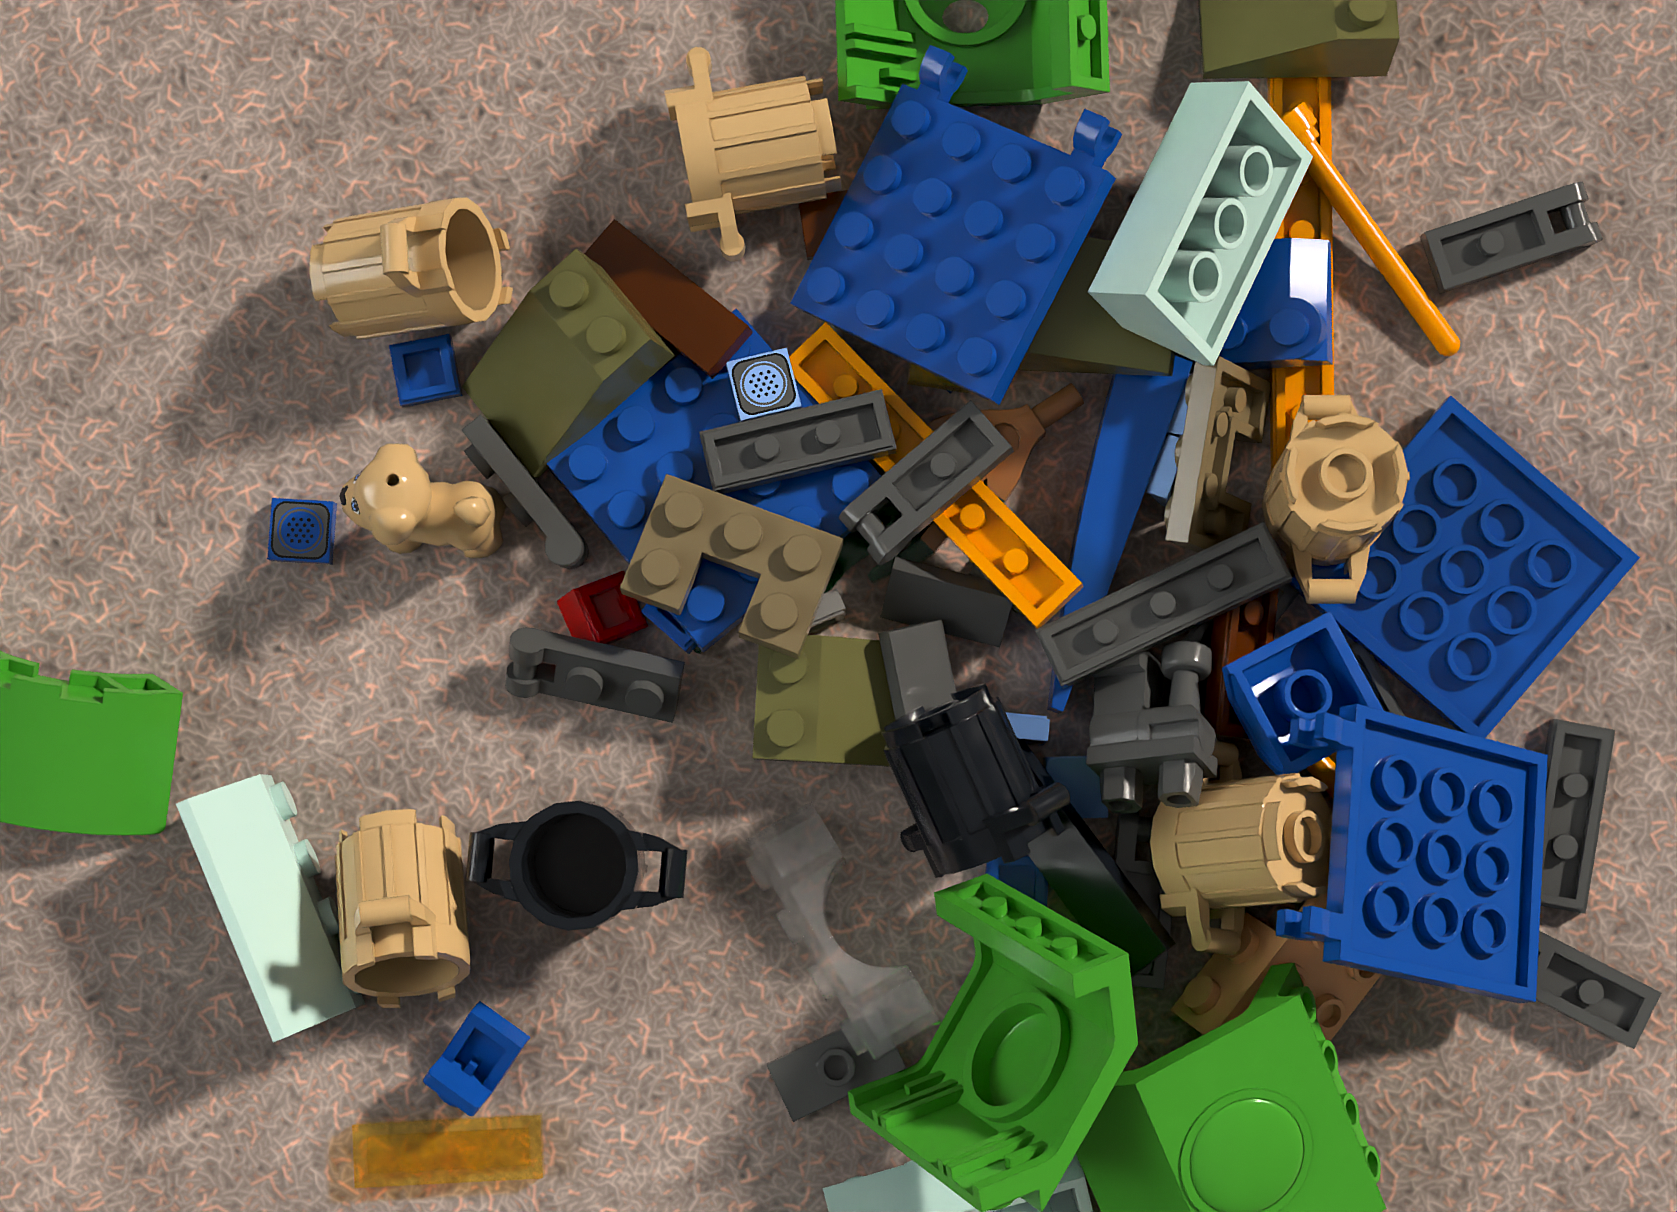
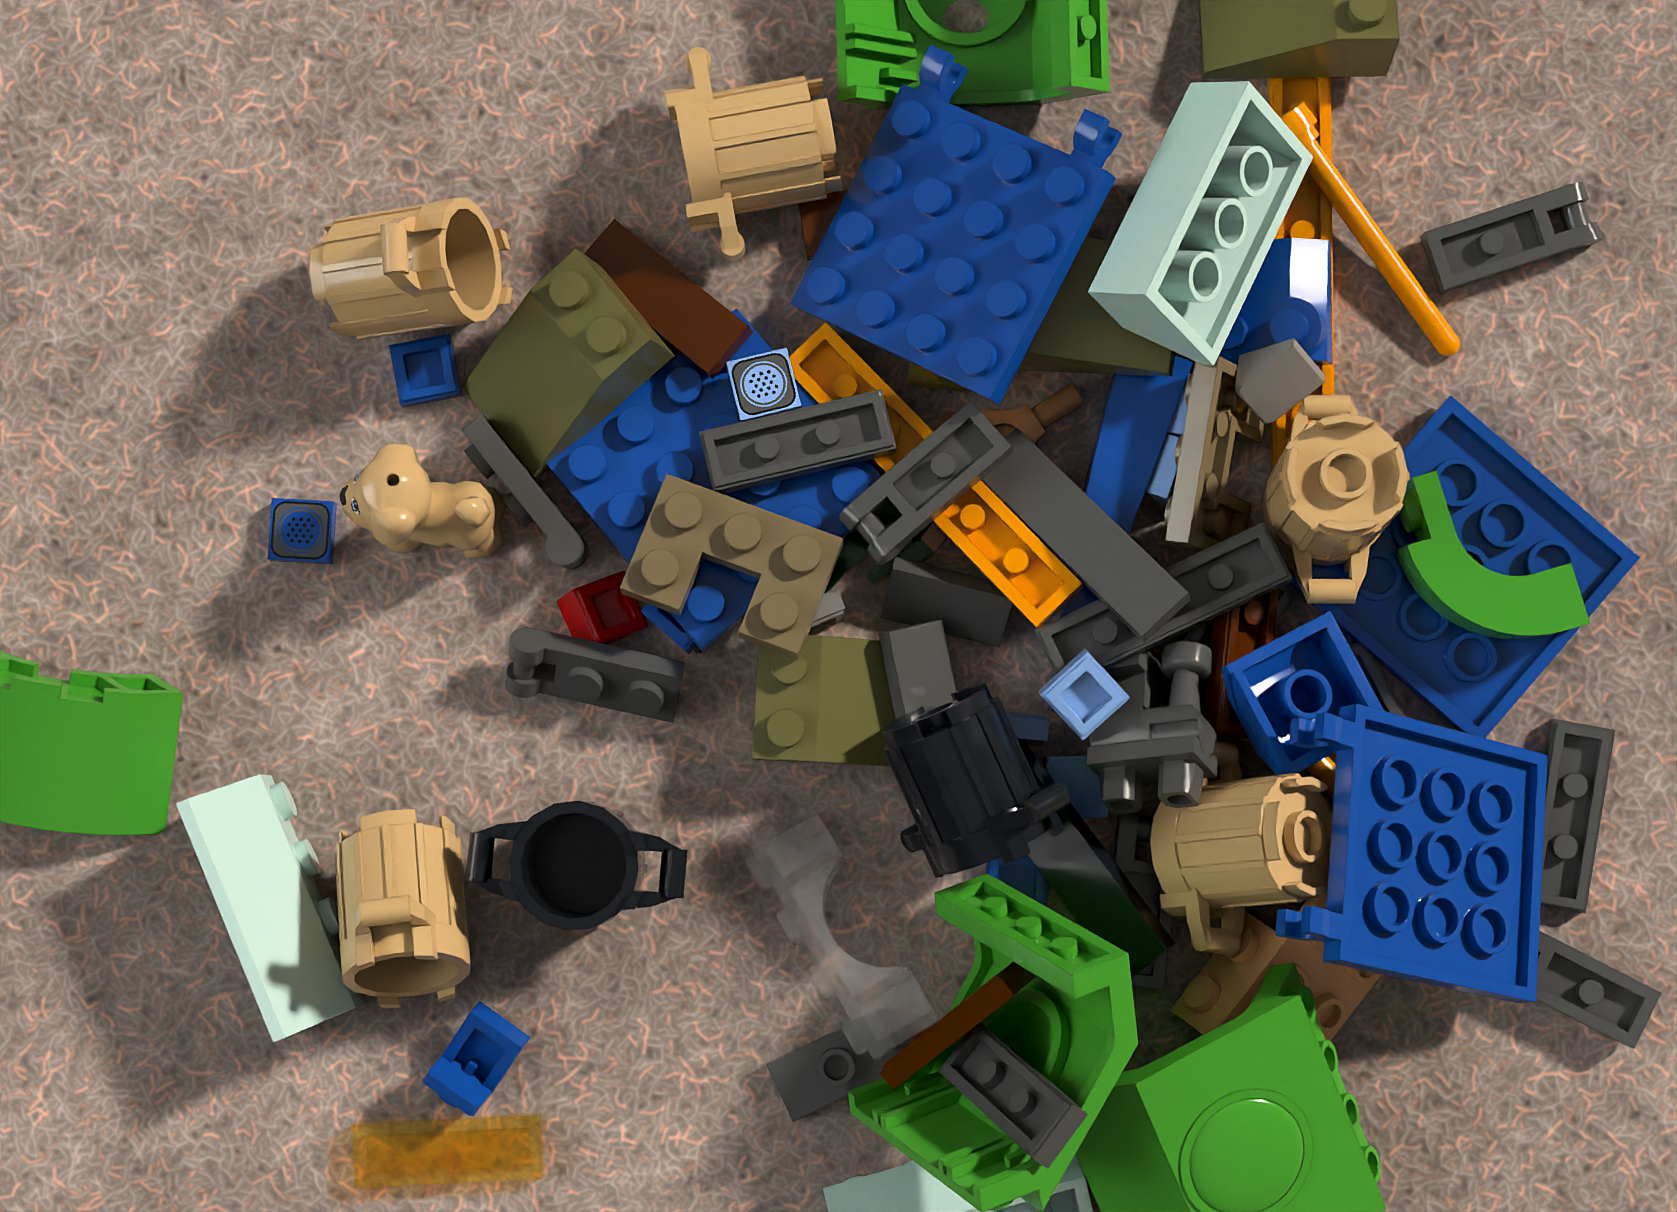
(955, 1024): none -> reddish brown tile
(1013, 1094): none -> dark grey tile
(1083, 694): none -> light blue tile
(1086, 539): none -> dark grey tile
(1276, 379): none -> light grey slope
(1471, 593): none -> bright green arch

